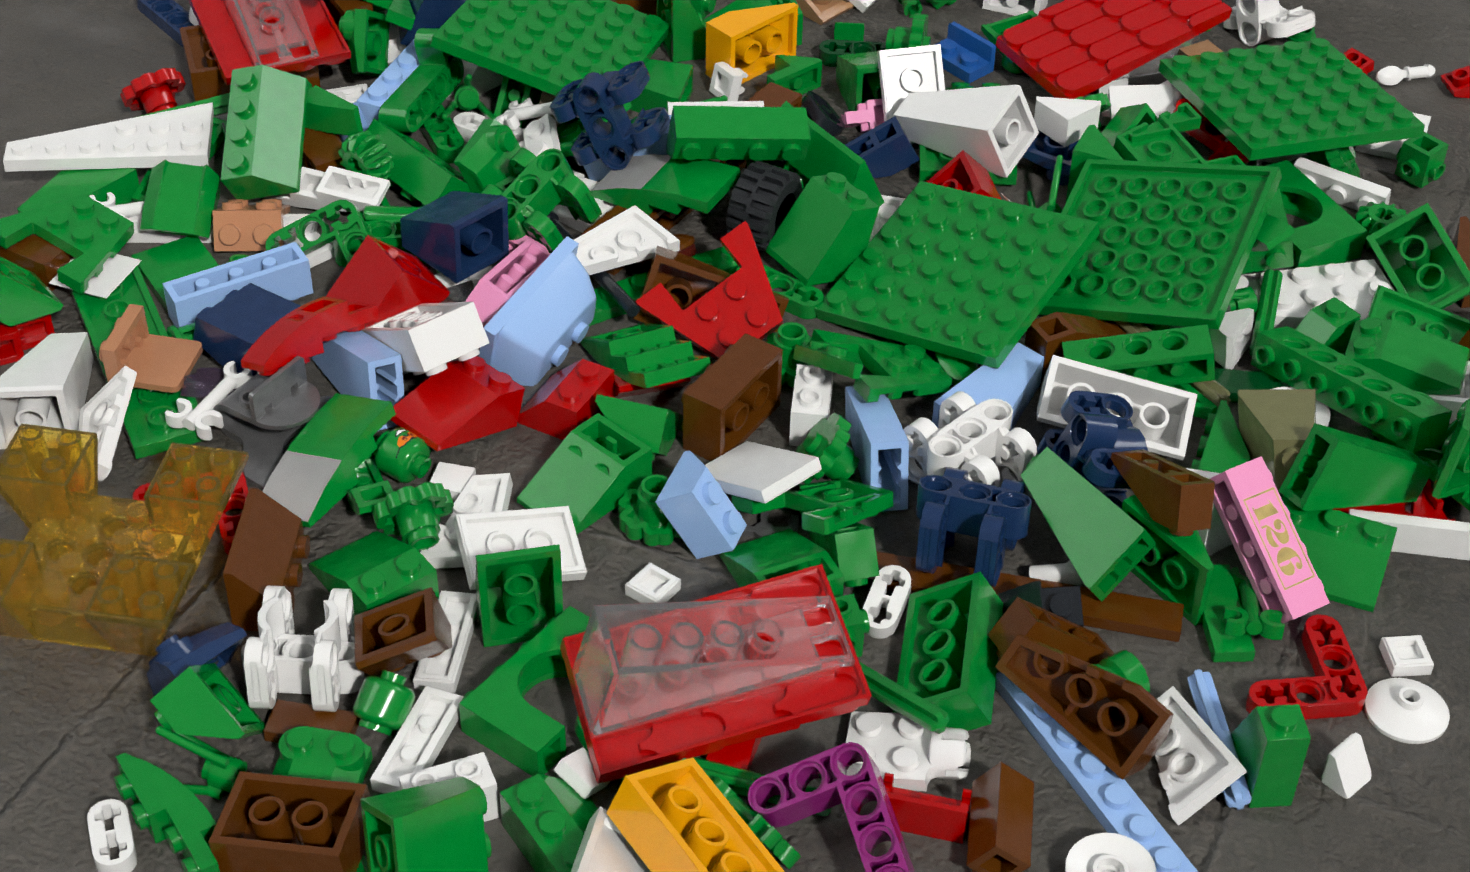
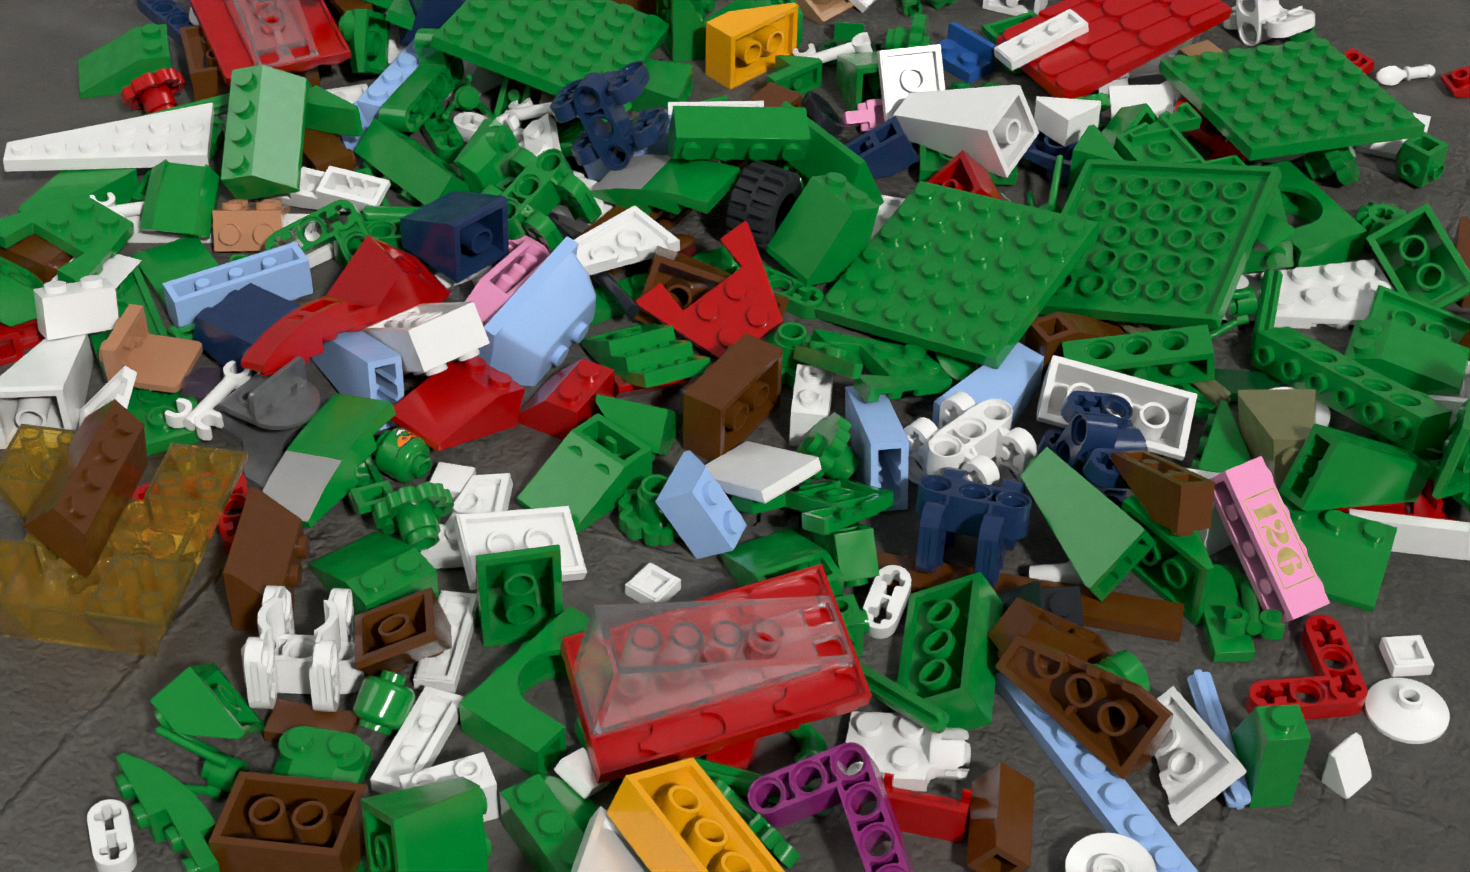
(76, 307): none -> white brick
(91, 486): none -> reddish brown slope
(124, 59): none -> green slope
(209, 646): dark blue slope -> none
(366, 155): green gear -> none
(727, 81): white tile -> none
(810, 741): none -> green arm
(859, 44): none -> white bar
(1041, 39): none -> white tile
(1232, 337): white slope -> none
(1330, 324): green slope -> none
(1343, 187): white plate -> none

